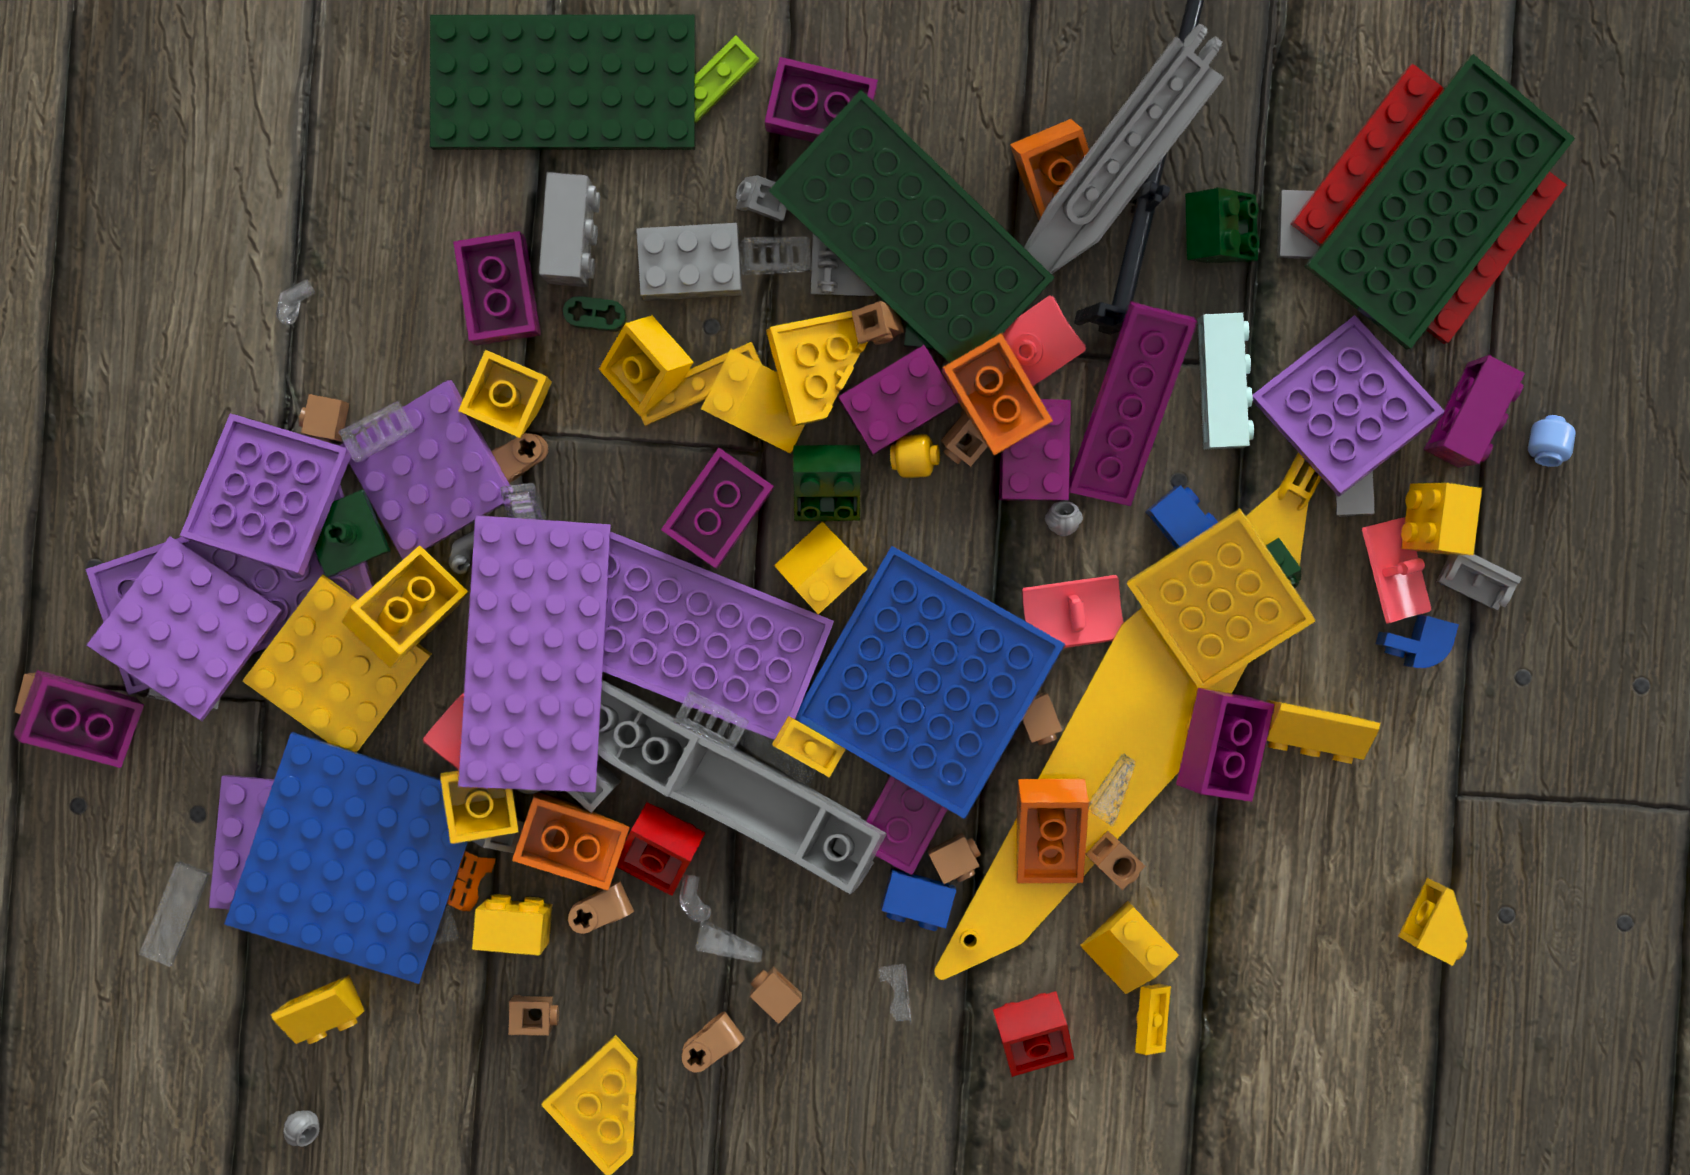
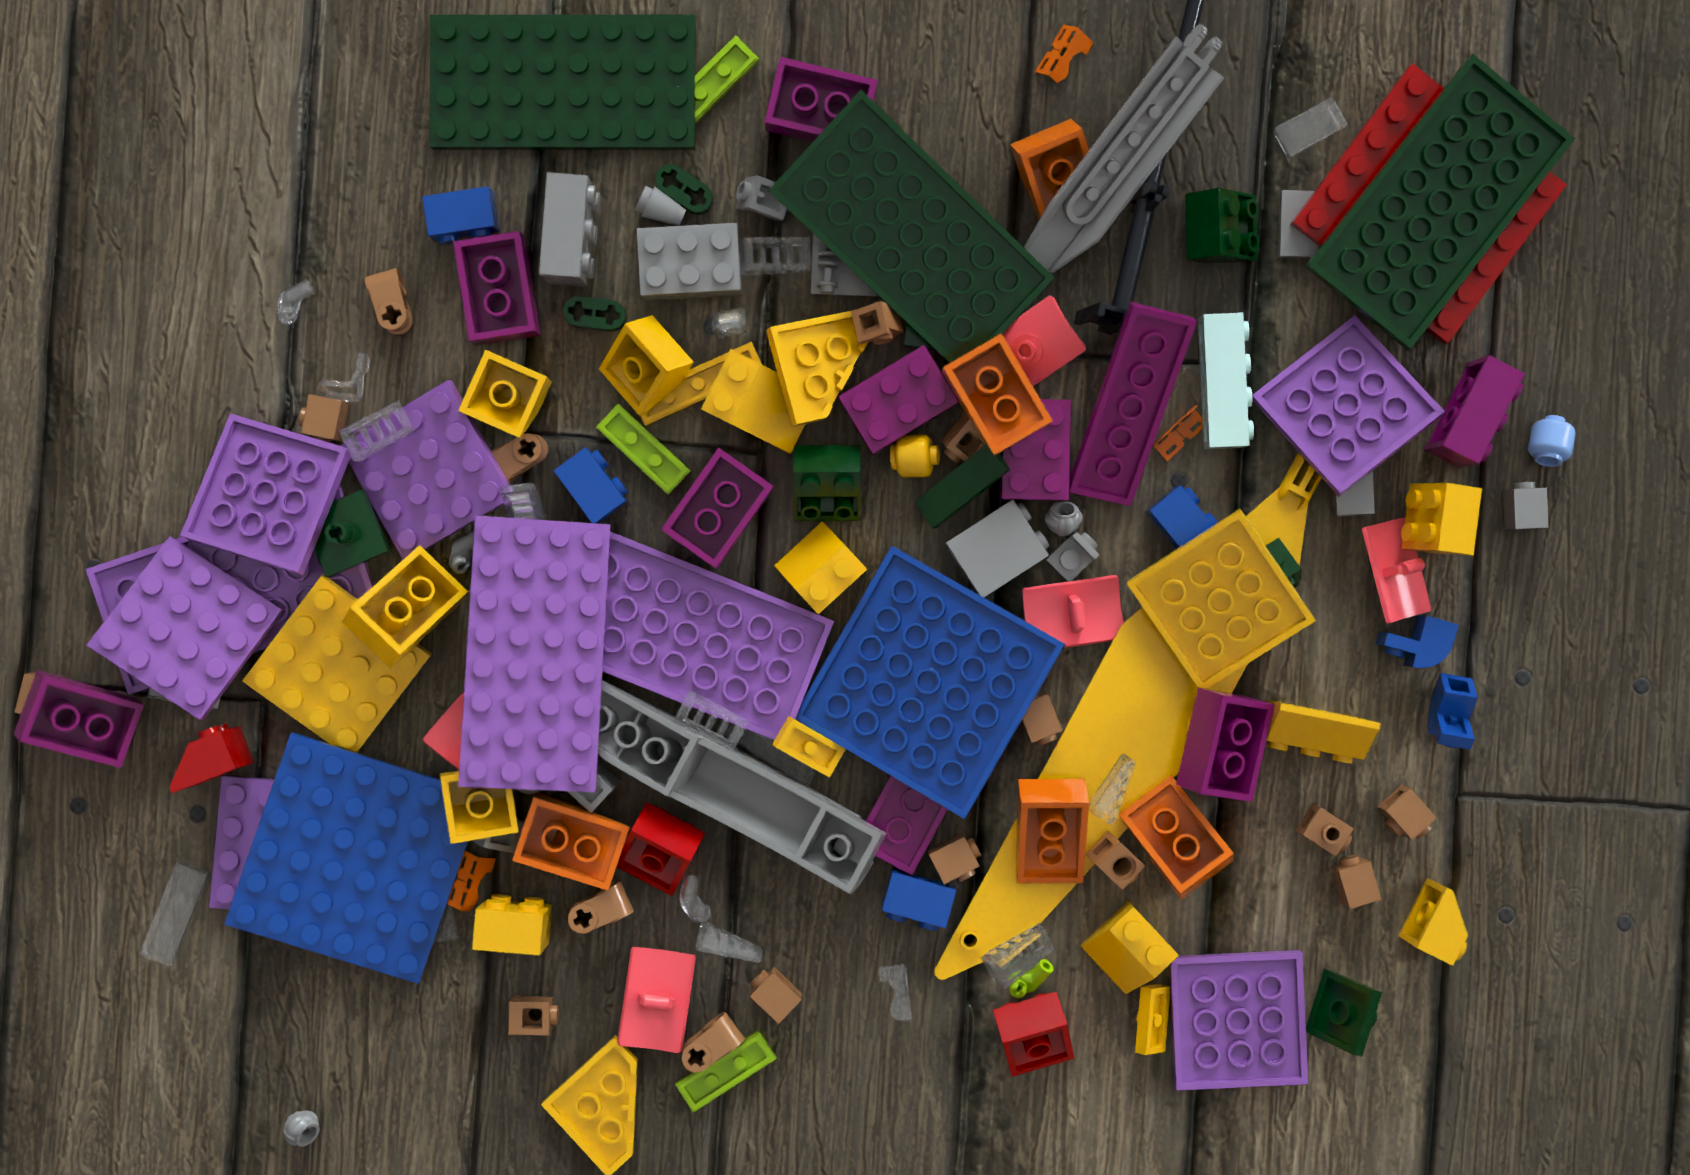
(211, 756): none -> red slope
(319, 1011): yellow slope -> none
(362, 368): none -> clear piece
(390, 296): none -> medium nougat piece
(460, 214): none -> blue brick
(591, 485): none -> blue brick
(643, 449): none -> lime tile
(656, 999): none -> coral shield
(659, 207): none -> light grey cone
(688, 183): none -> dark green beam
(726, 1072): none -> lime tile
(730, 322): none -> clear slope
(961, 486): none -> dark green tile
(998, 548): none -> light grey panel
(999, 960): none -> clear slope
(1031, 979): none -> lime arm
(1073, 555): none -> light grey bracket
(1079, 43): none -> orange piece
(1175, 438): none -> orange piece
(1177, 837): none -> orange slope
(1238, 1020): none -> medium lavender plate
(1310, 127): none -> clear tile
(1325, 830): none -> medium nougat brick
(1343, 1012): none -> dark green tile
(1355, 881): none -> medium nougat brick
(1406, 813): none -> medium nougat brick
(1451, 710): none -> blue brick
(1479, 580): light grey hinge -> none
(1525, 507): none -> light grey brick

